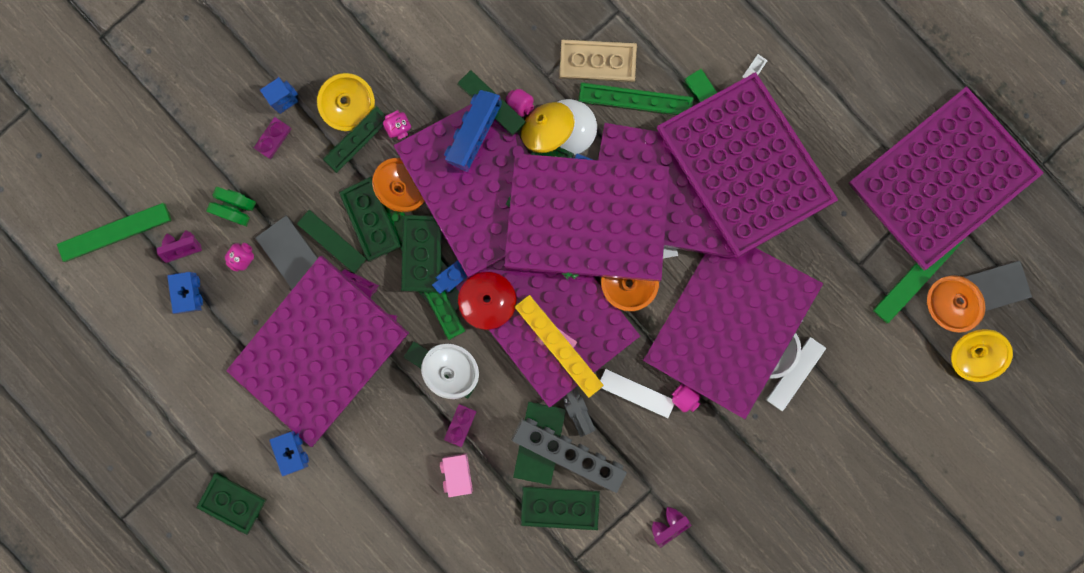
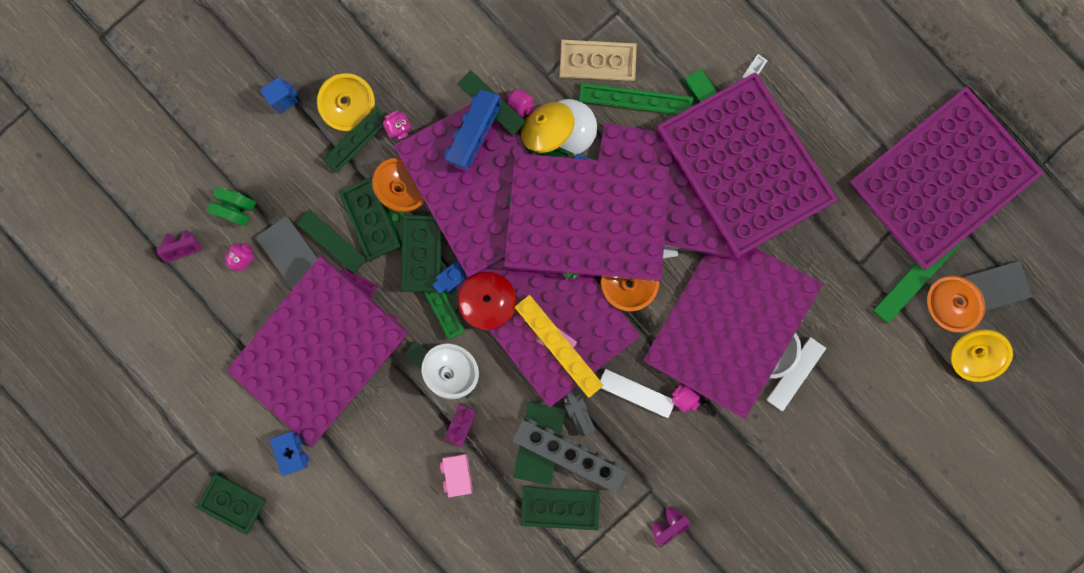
(114, 232): green tile -> none
(178, 285): blue brick -> none
(272, 138): magenta tile -> none

